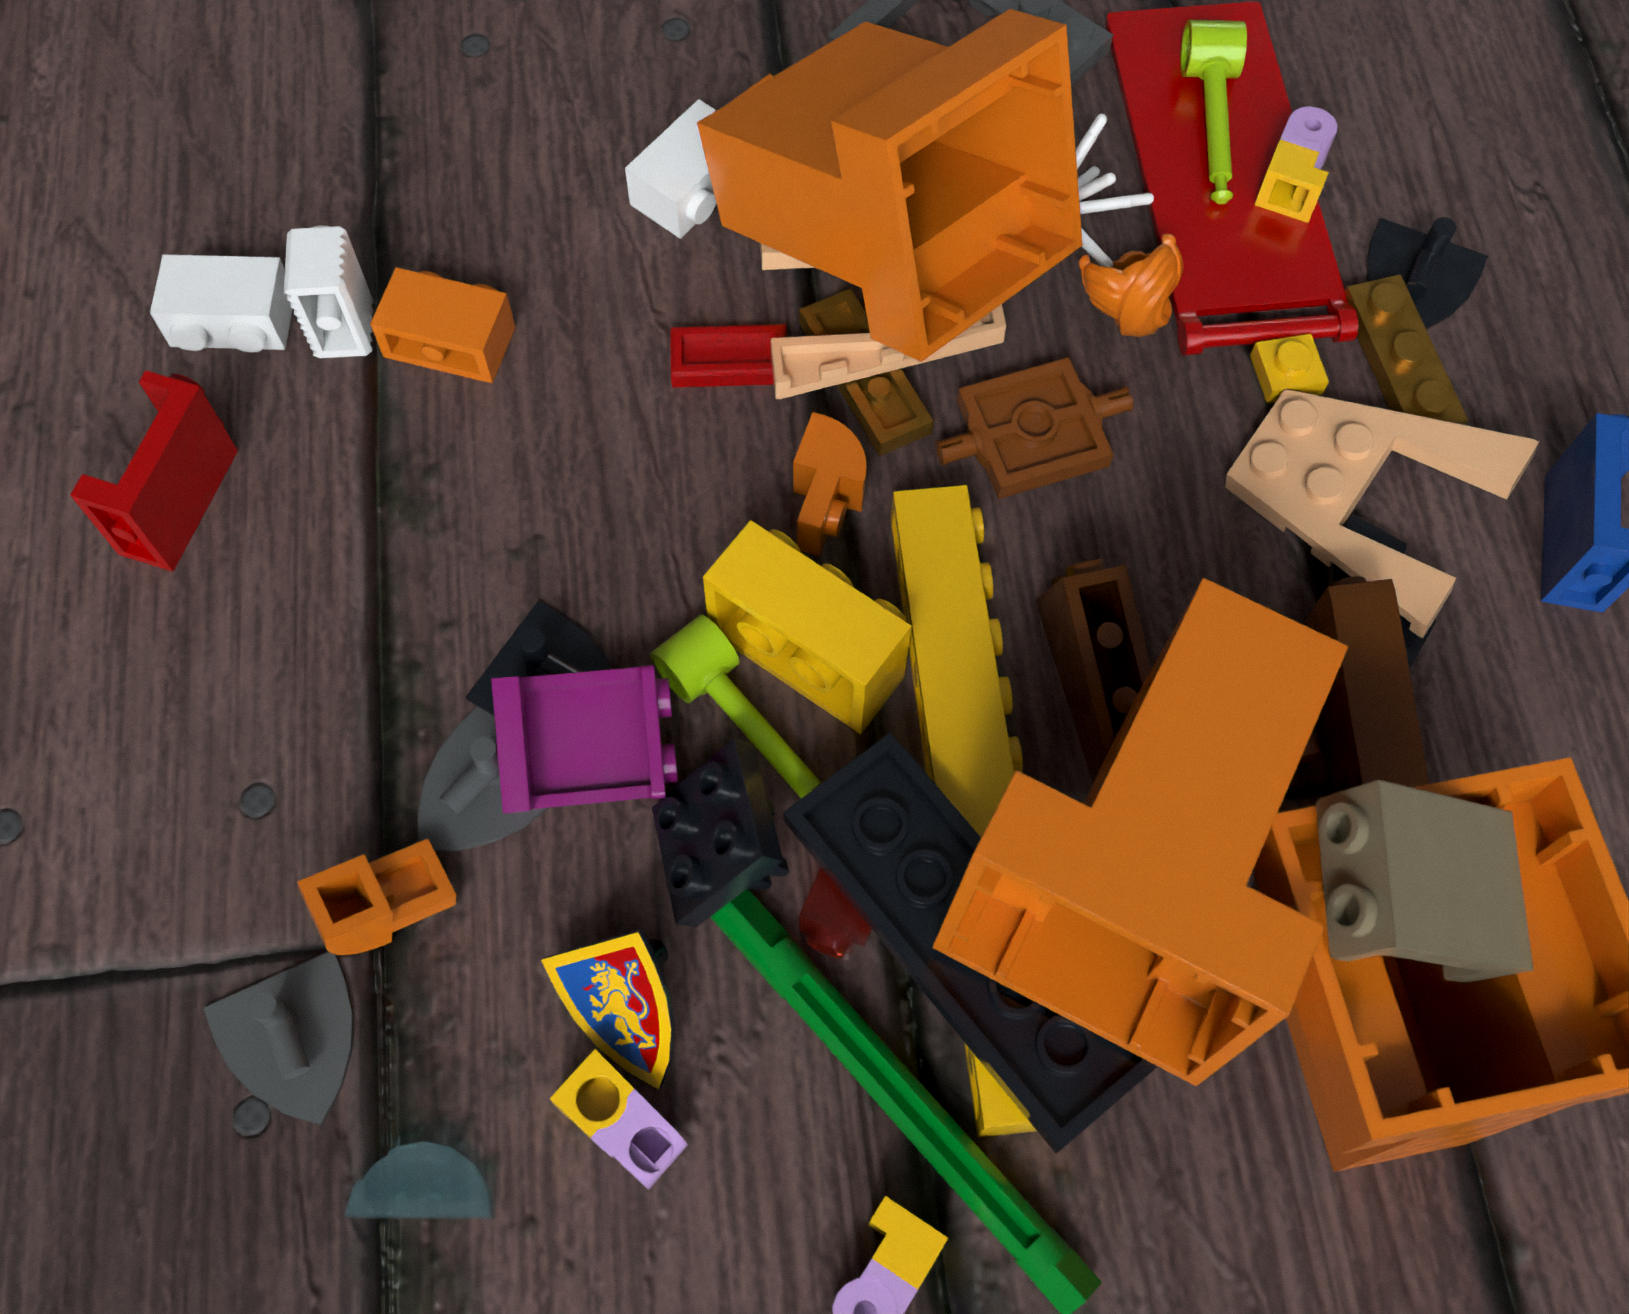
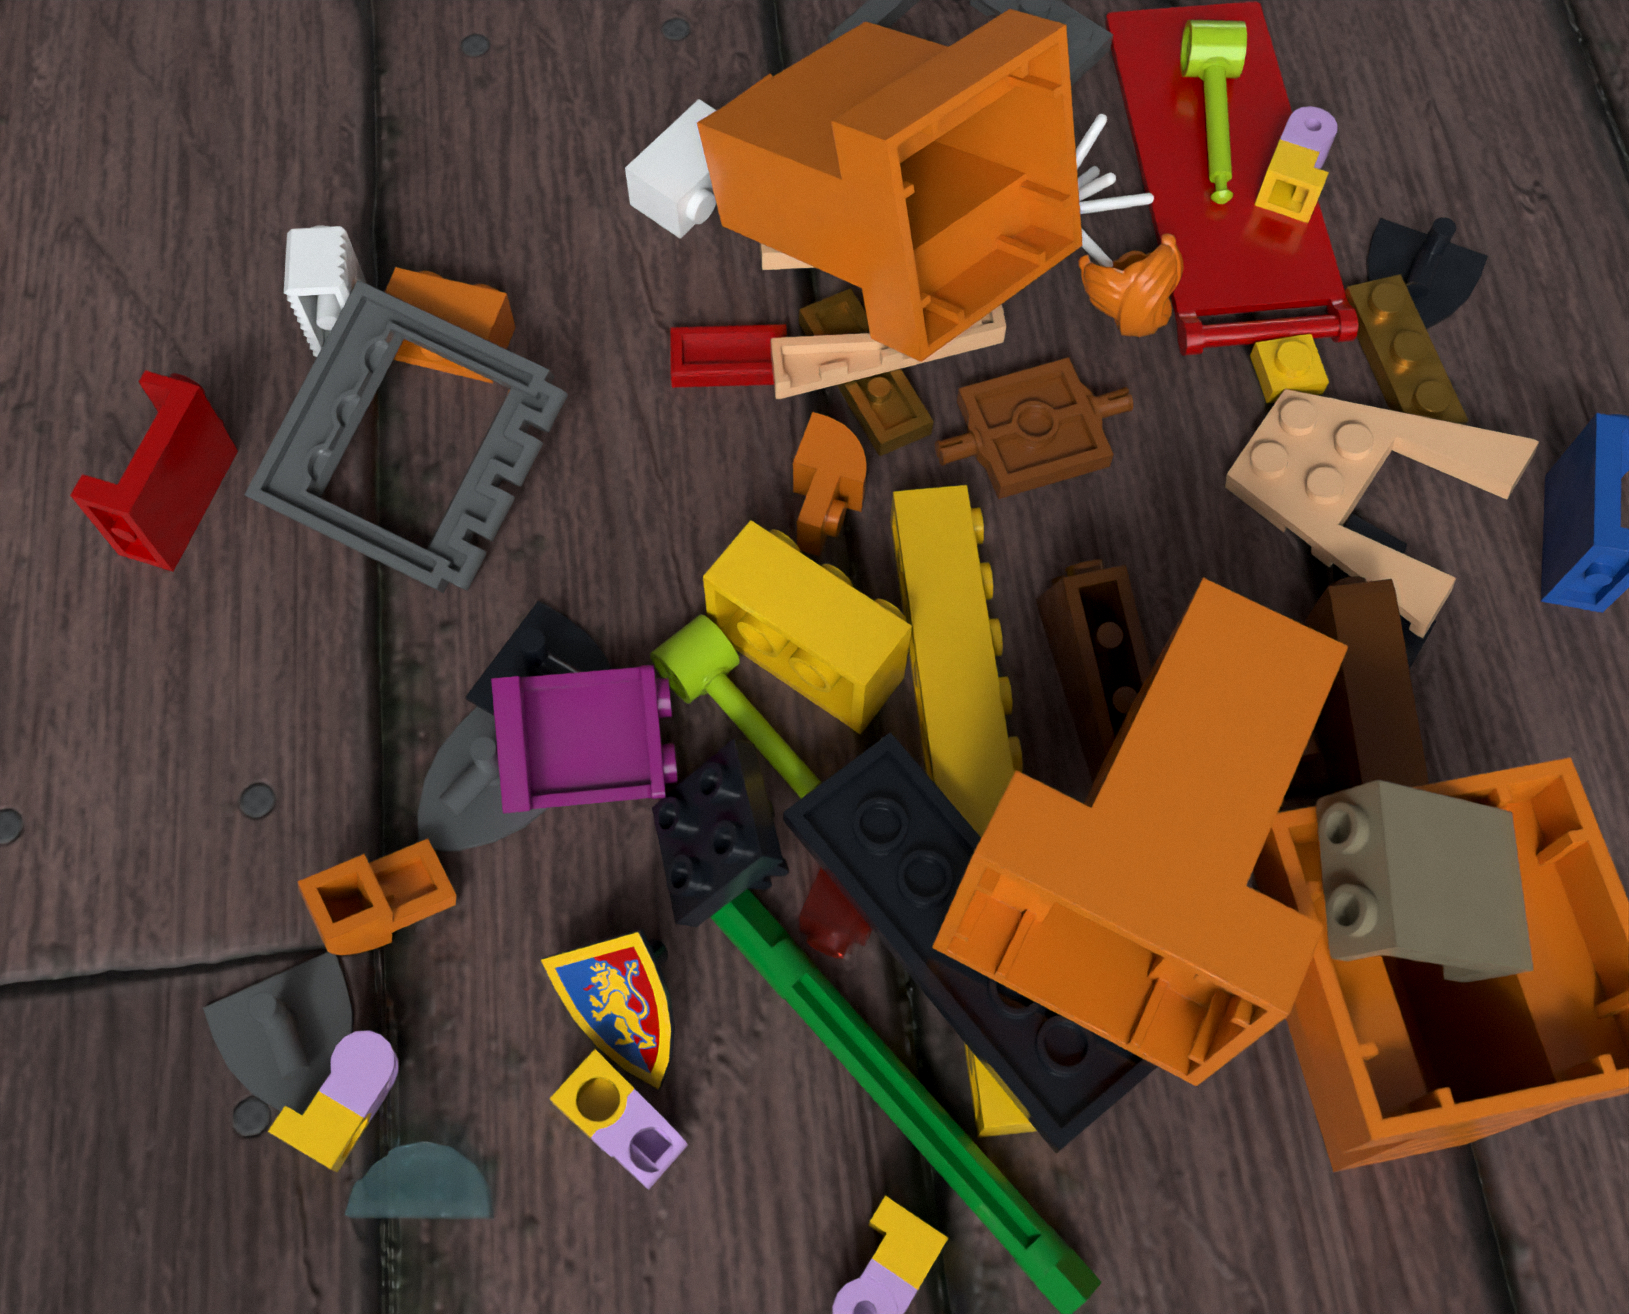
(222, 302): white brick -> none
(335, 401): none -> dark grey hinge
(359, 1081): none -> leg

